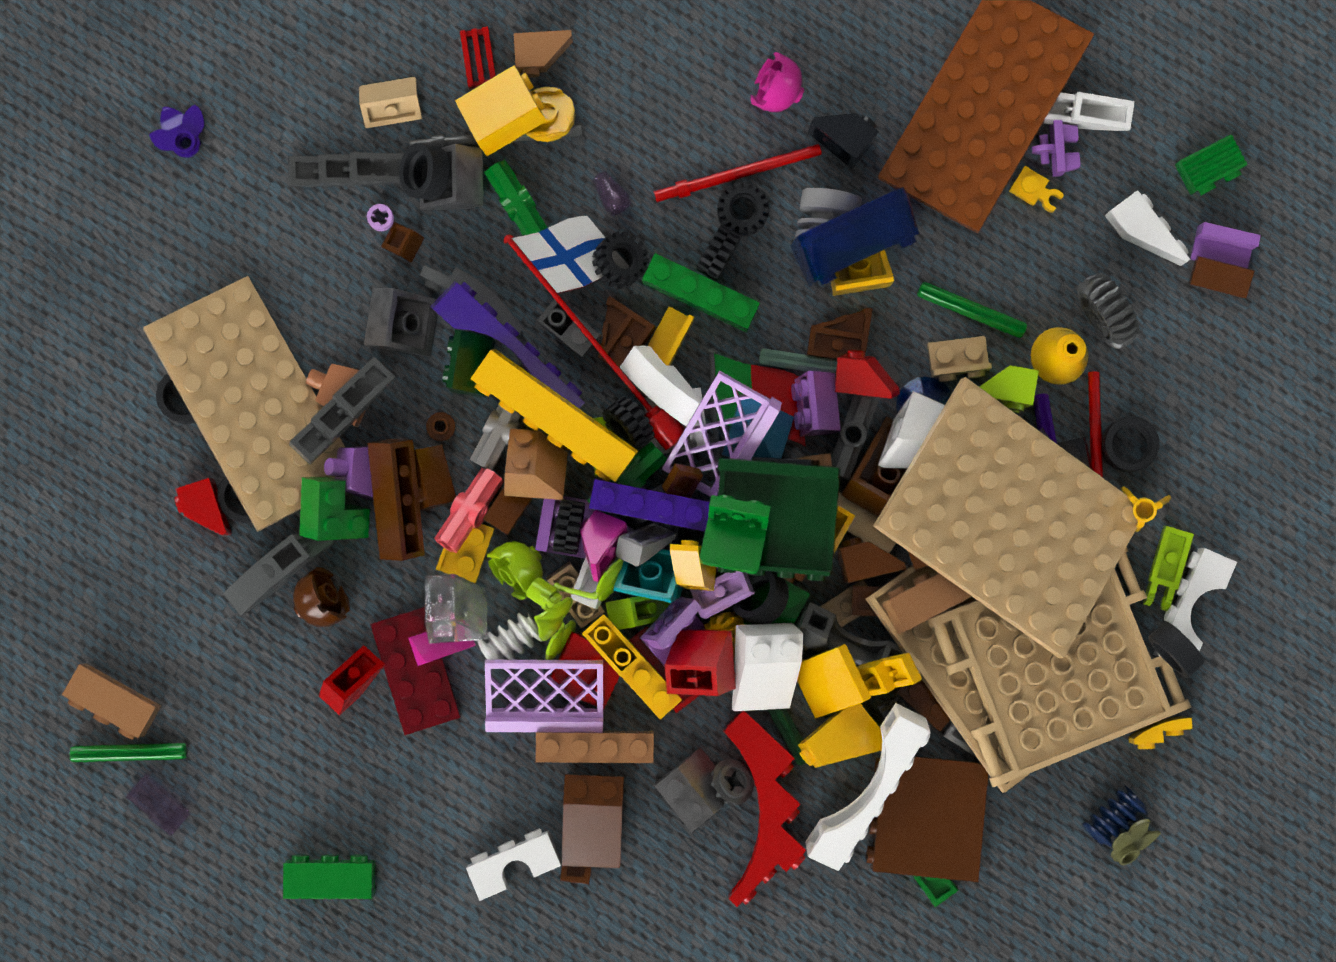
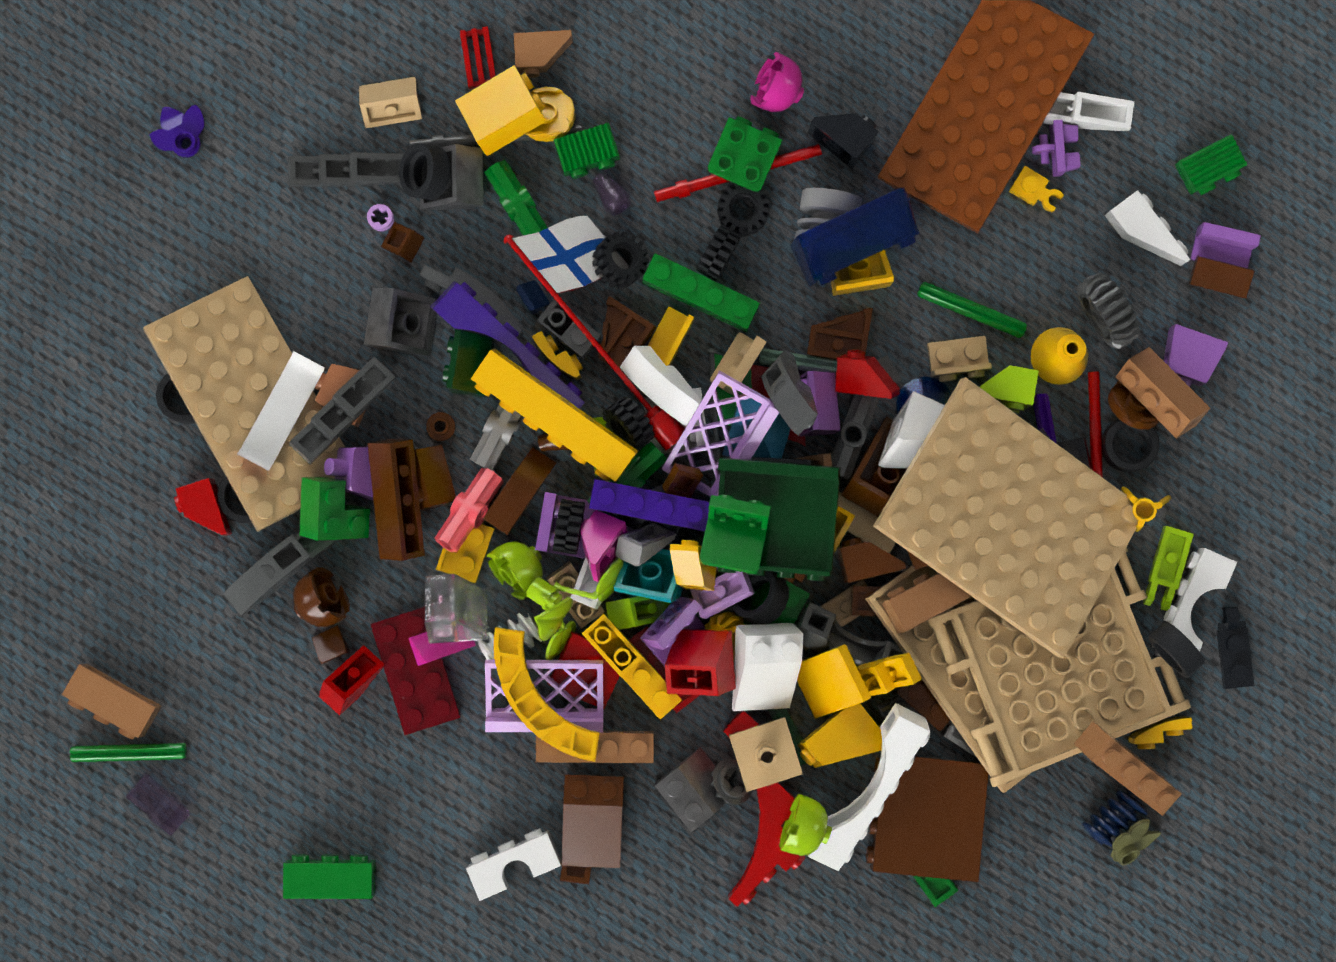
(281, 411): none -> white sticker
(330, 645): none -> reddish brown slope
(529, 704): none -> yellow tile
(532, 296): none -> dark blue slope
(534, 466): medium nougat slope -> none
(567, 364): none -> yellow slope
(587, 150): none -> green brick
(739, 359): none -> tan bracket
(744, 154): none -> green bracket
(765, 754): none -> tan tile
(789, 393): none -> dark grey slope
(805, 827): none -> lime cylinder
(1127, 768): none -> medium nougat brick
(1129, 409): none -> reddish brown tile
(1162, 392): none -> medium nougat brick
(1192, 354): none -> medium lavender torso
(1234, 650): none -> black hinge

